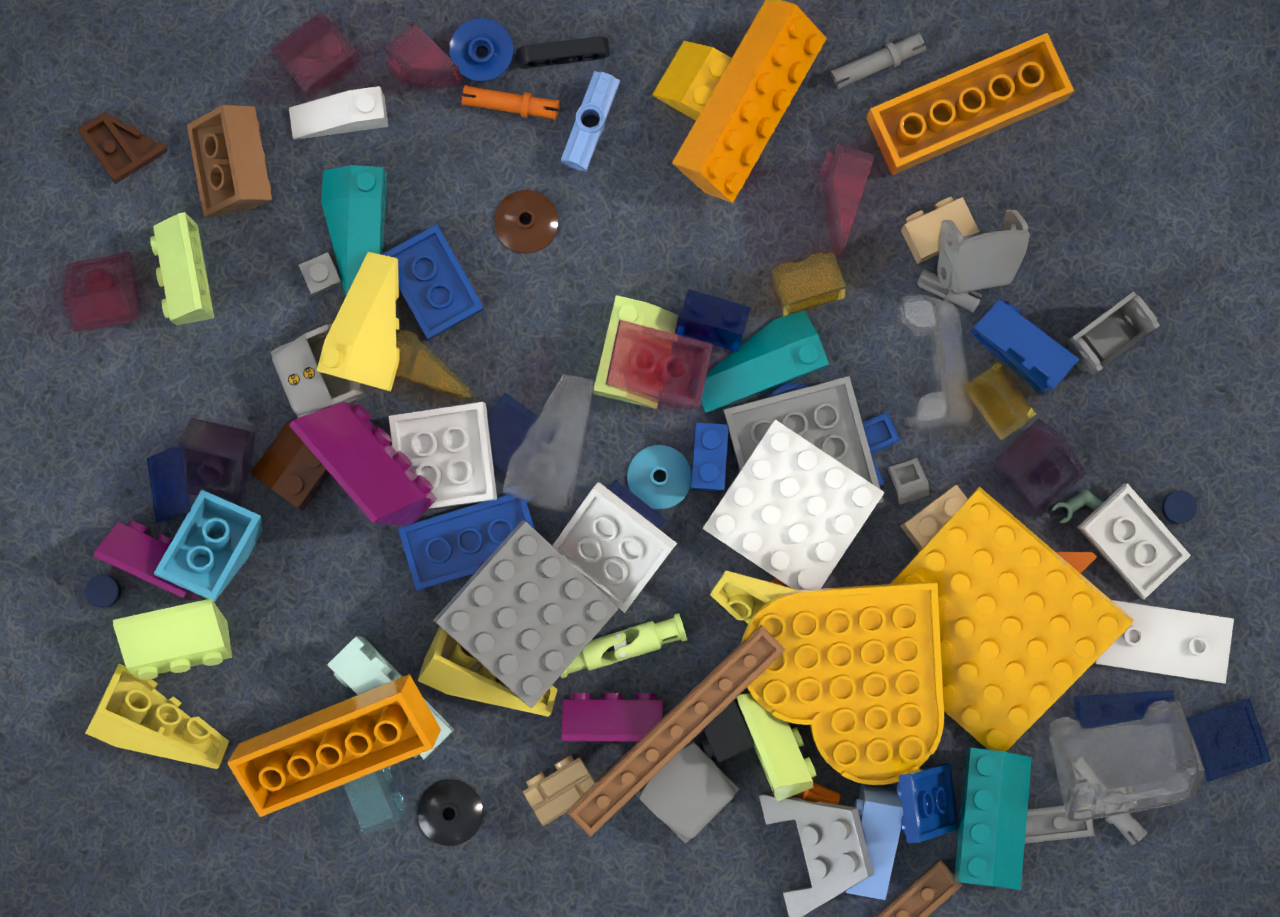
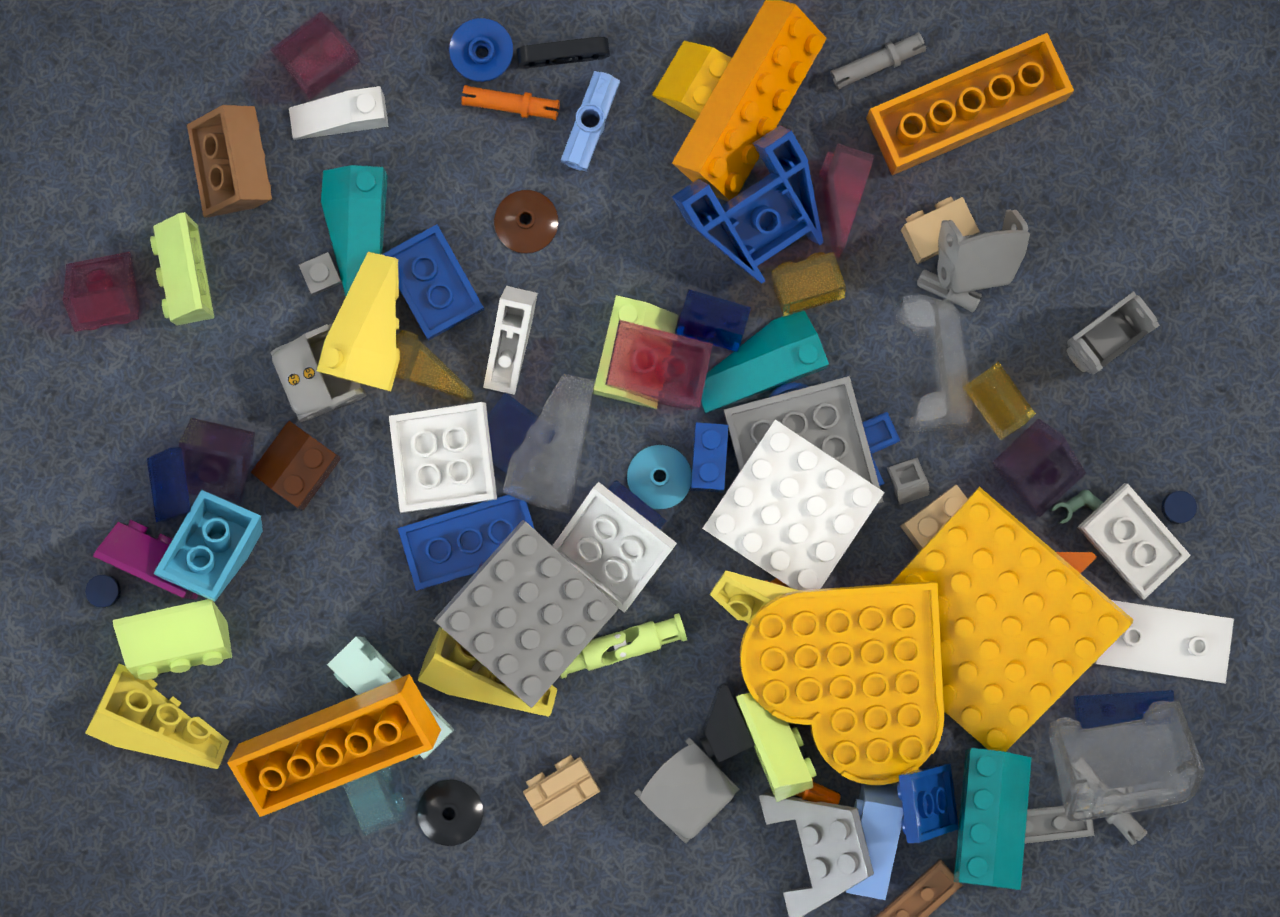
(119, 147): reddish brown wing -> none
(365, 464): magenta slope -> none
(420, 61): clear pink slope -> none
(510, 339): none -> white slope
(609, 717): magenta slope -> none
(675, 730): medium nougat tile -> none
(765, 214): none -> blue wedge
(1023, 347): blue wedge -> none
(1228, 739): clear blue tile -> none

